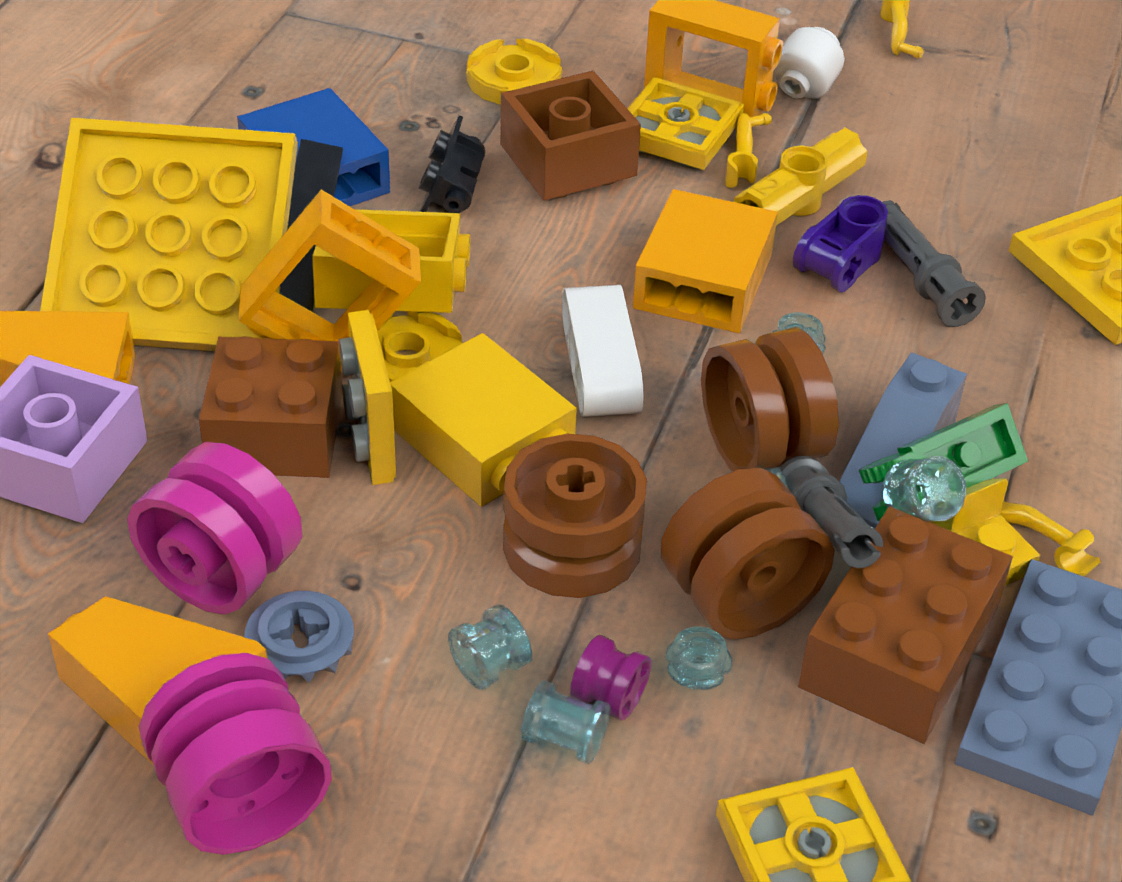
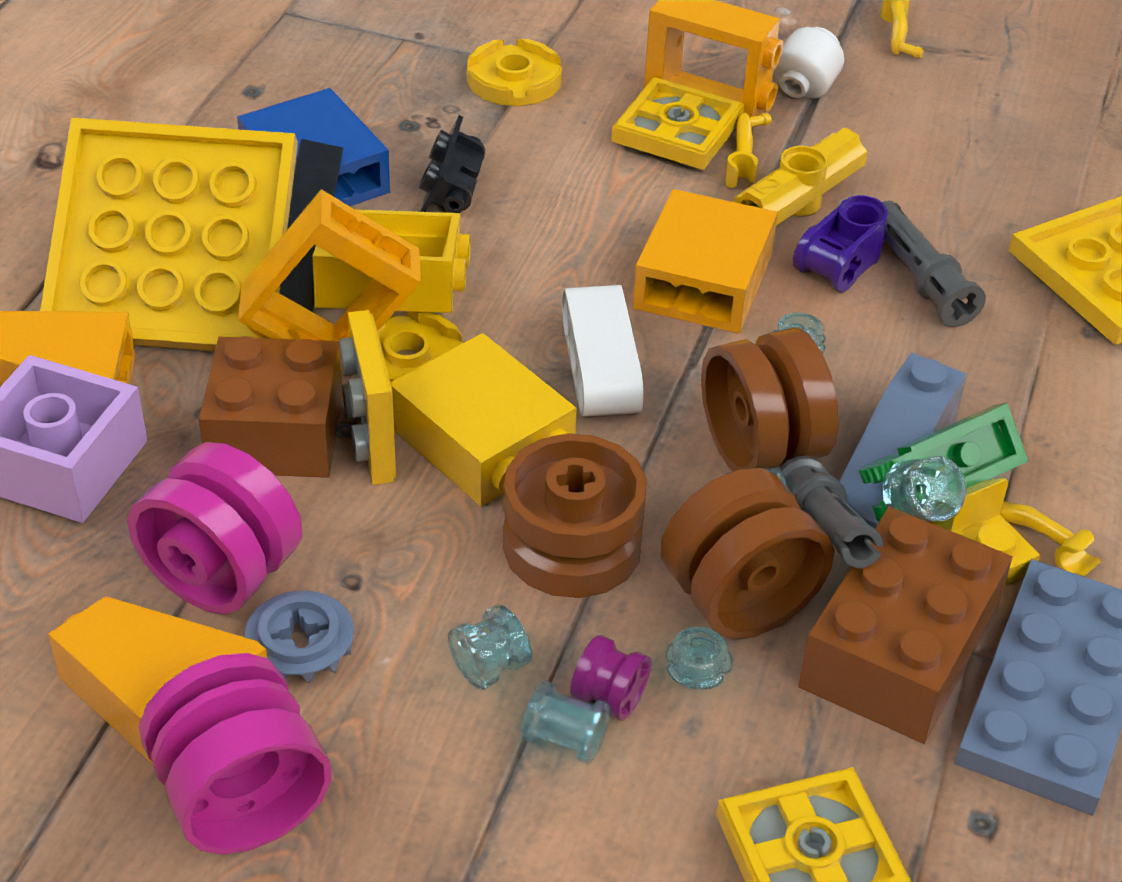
(569, 135): dark orange brick -> none

